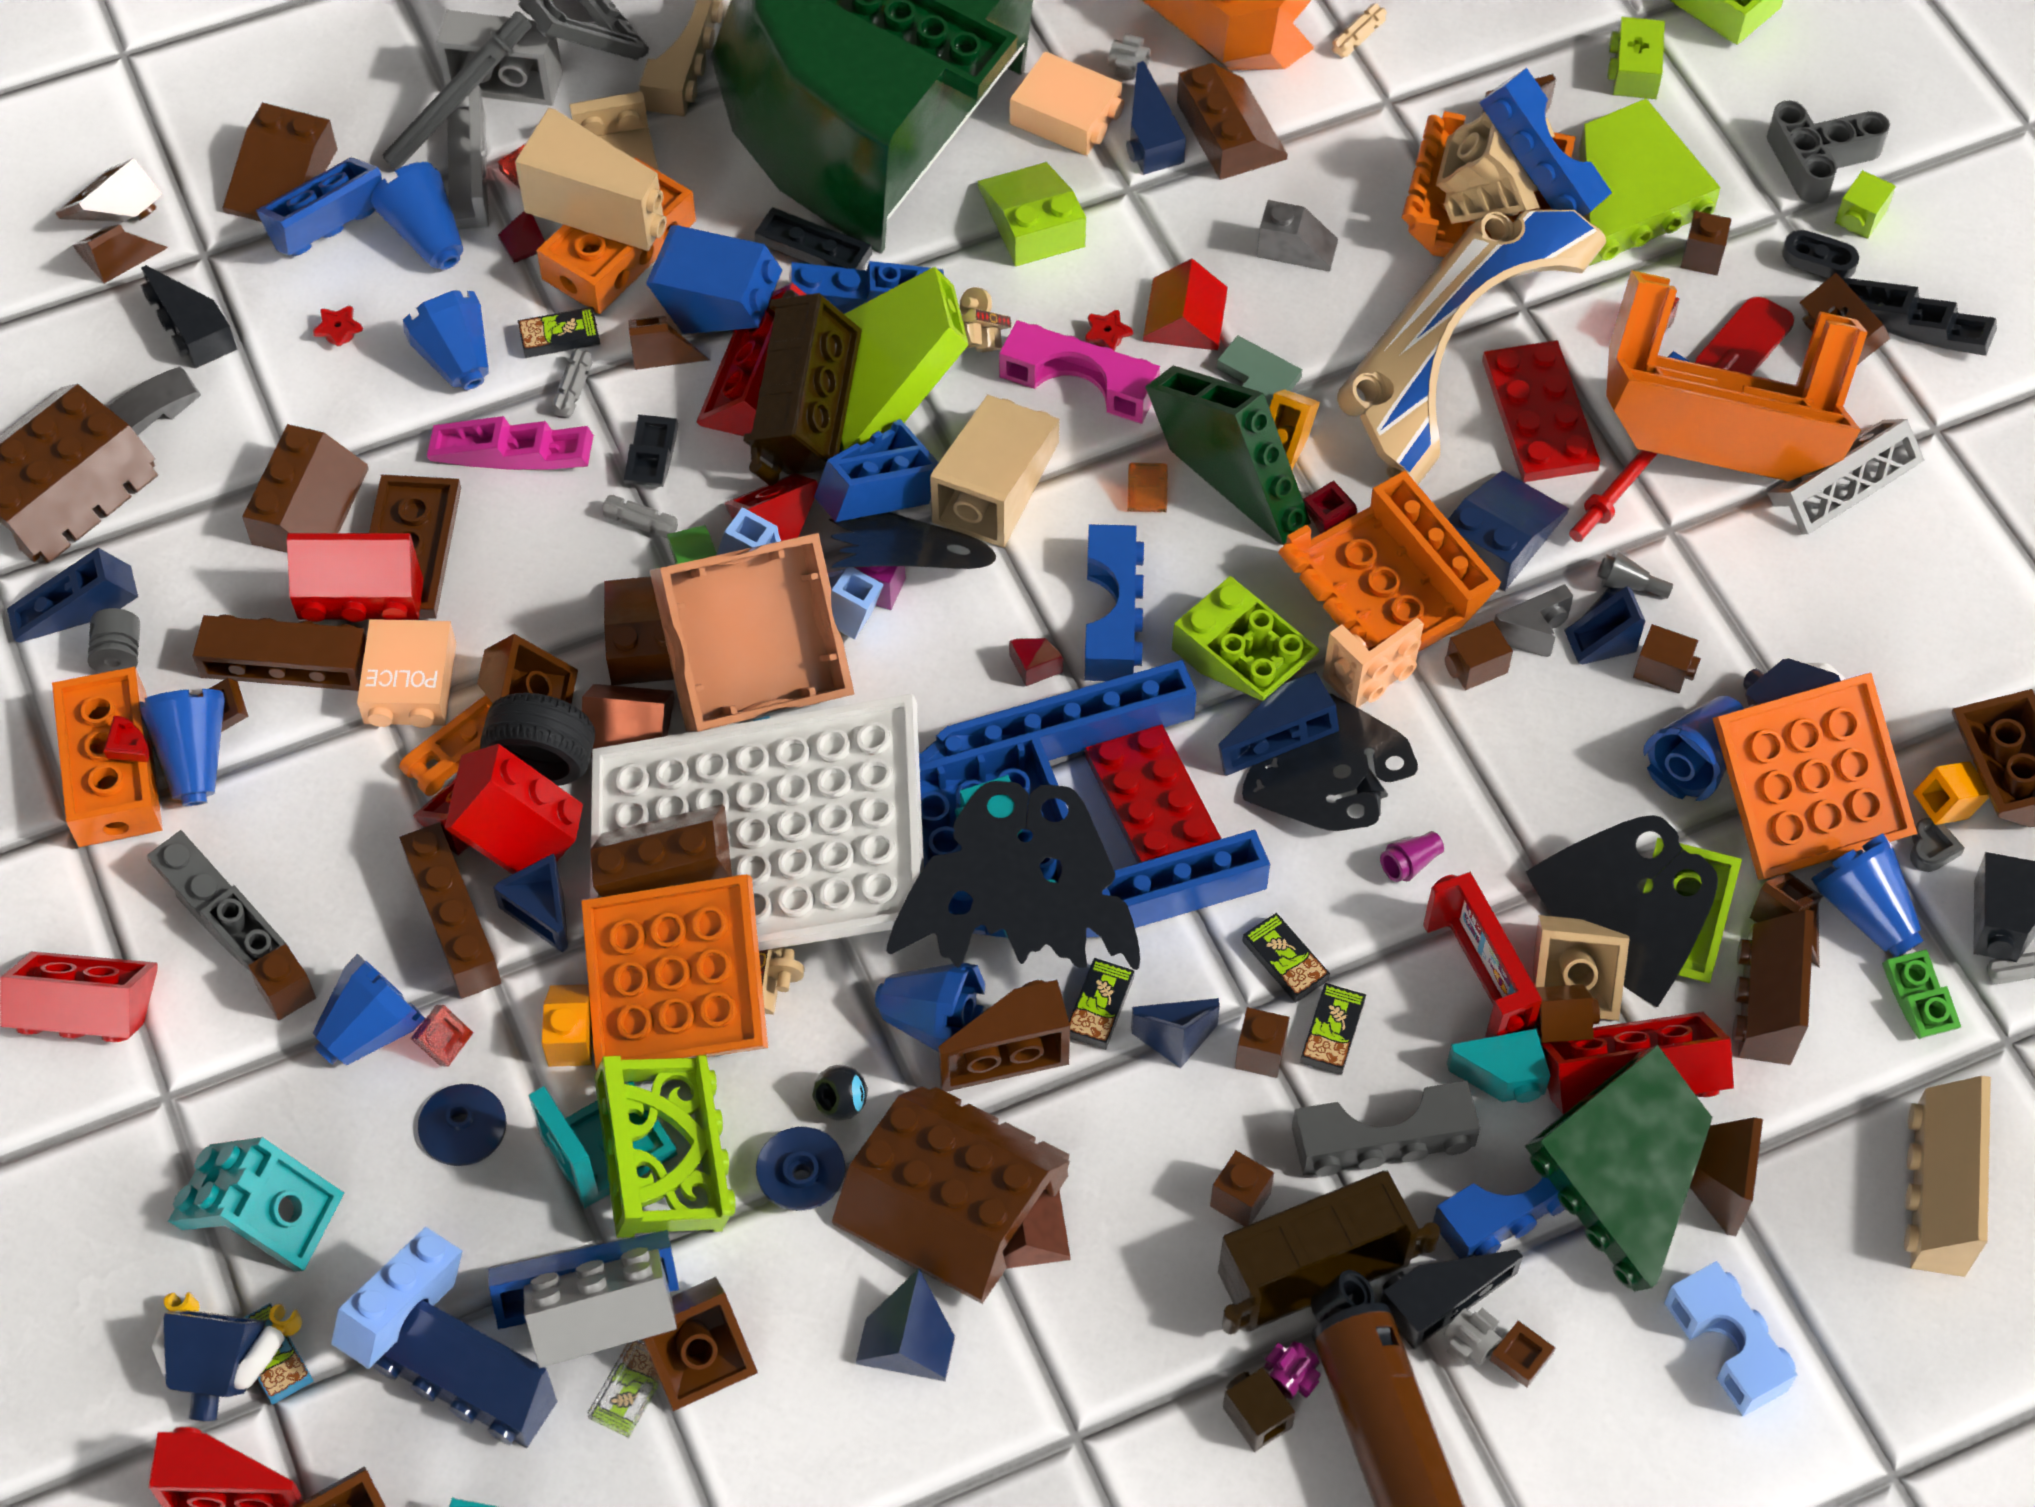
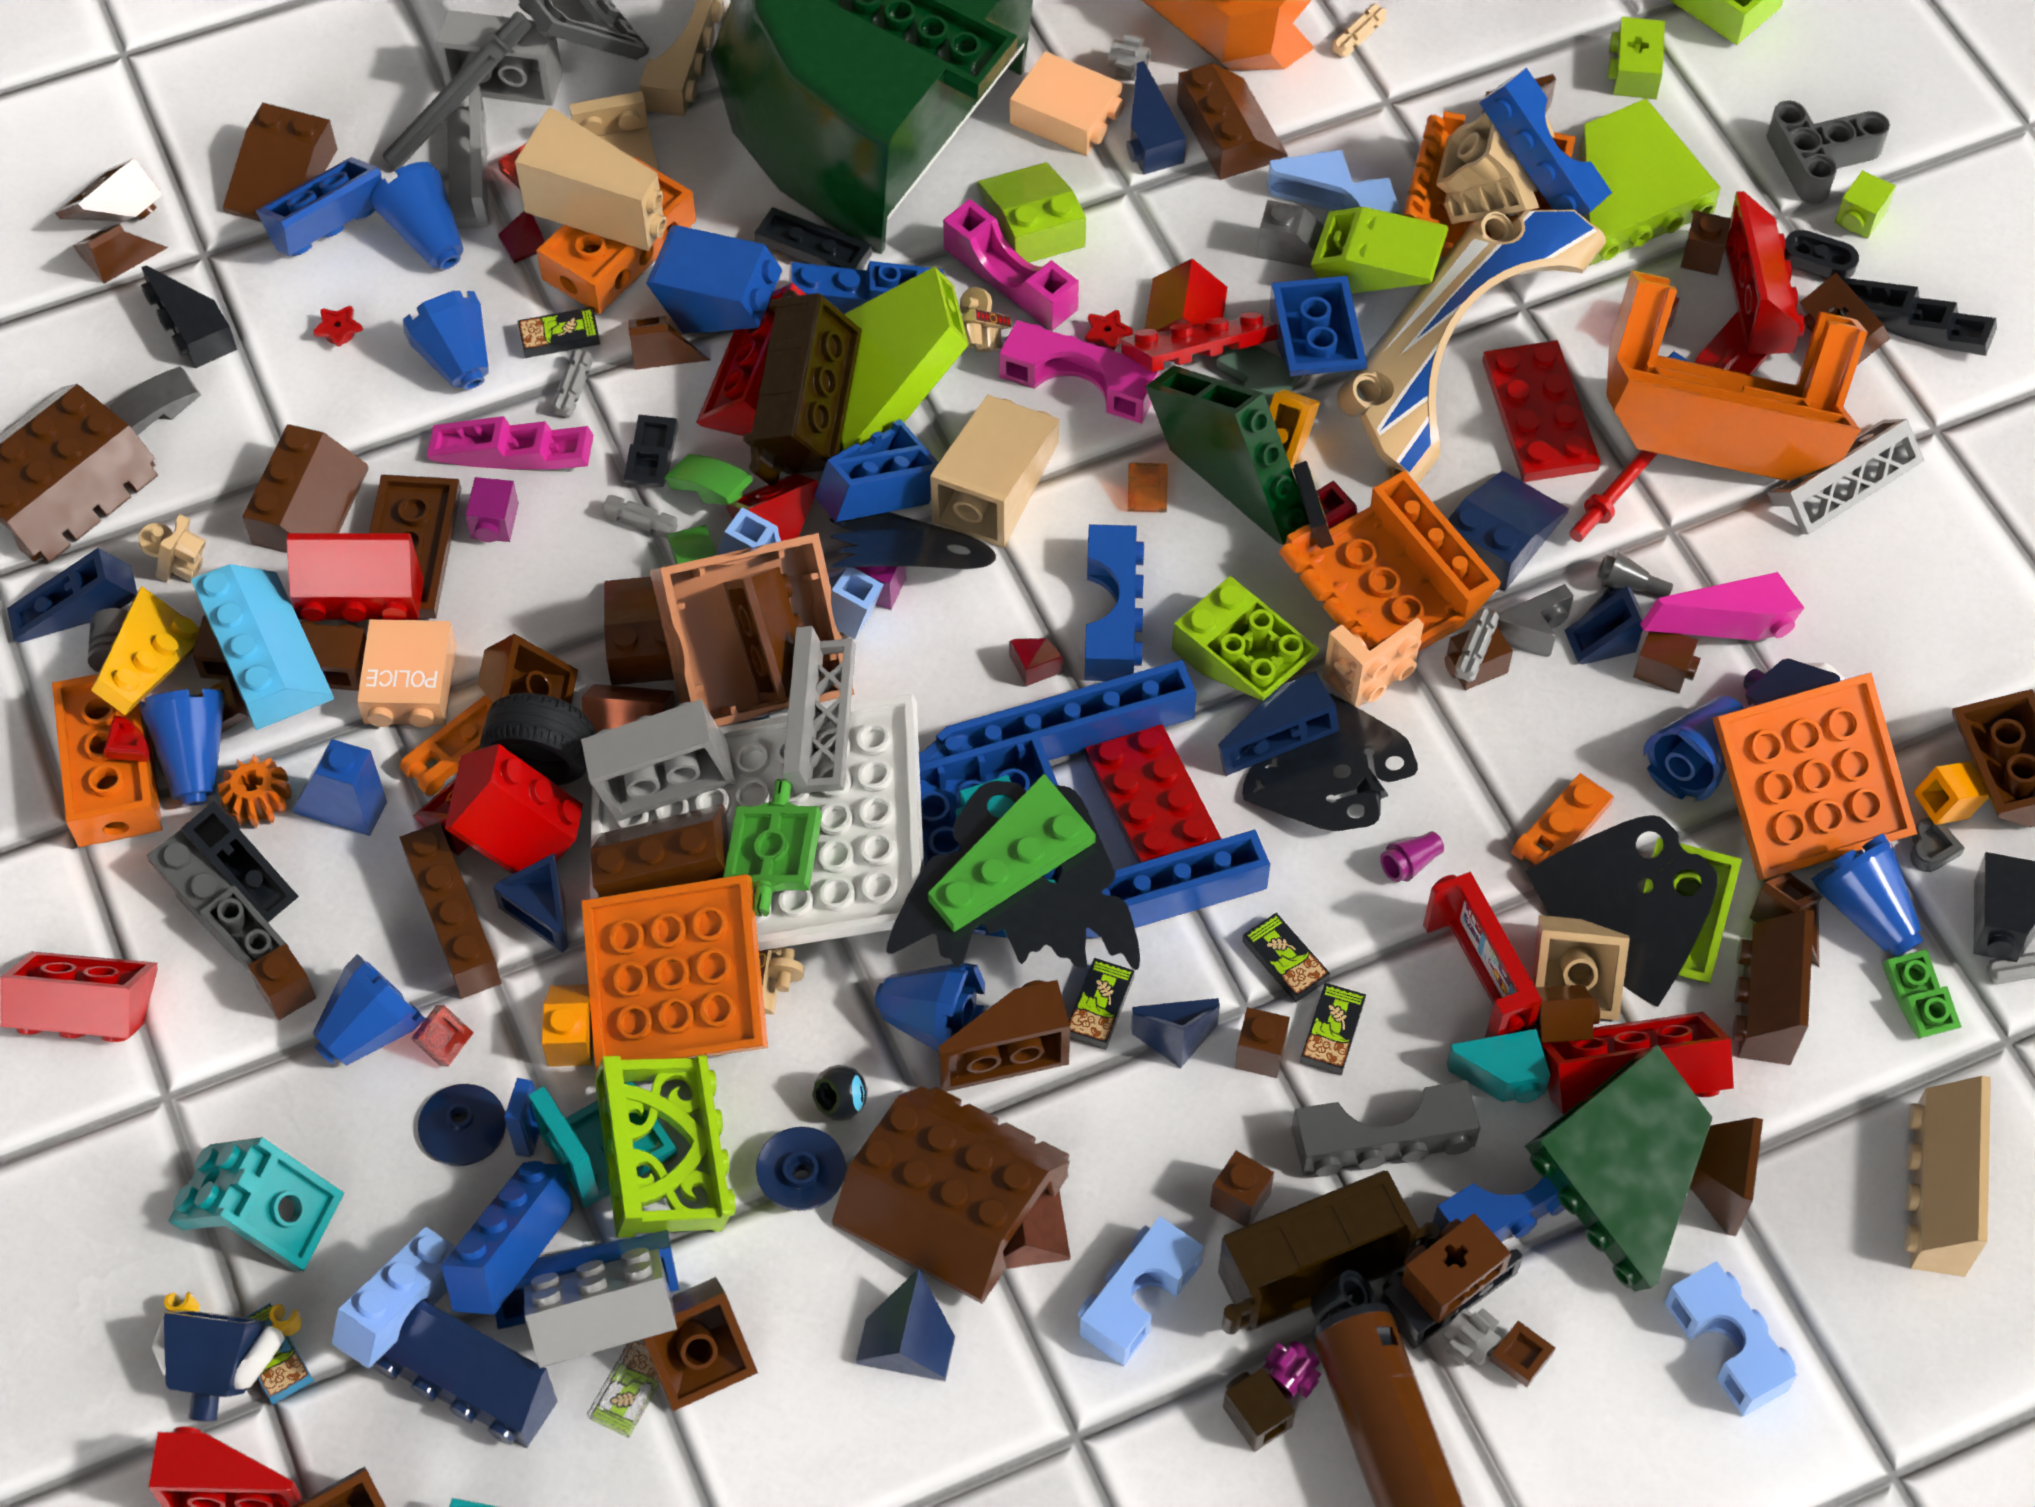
(144, 652): none -> yellow wing
(176, 551): none -> tan hips
(239, 861): none -> black slope
(254, 791): none -> orange gear
(262, 643): none -> medium azure slope
(344, 789): none -> blue slope
(492, 509): none -> magenta brick
(507, 1238): none -> blue brick
(521, 1119): none -> blue tile
(658, 760): none -> light grey brick
(711, 478): none -> bright green slope
(766, 629): none -> reddish brown slope
(774, 846): none -> bright green plate
(804, 707): none -> light grey fence
(978, 243): none -> dark pink arch
(1016, 851): none -> bright green wing
(1159, 1258): none -> light blue arch
(1182, 340): none -> red wing
(1312, 505): none -> black tile
(1316, 326): none -> blue slope
(1326, 183): none -> light blue arch
(1378, 249): none -> lime slope
(1446, 1288): none -> reddish brown brick
(1476, 644): none -> light grey axle
(1564, 820): none -> orange plate
(1734, 610): none -> dark pink slope
(1762, 280): none -> red slope

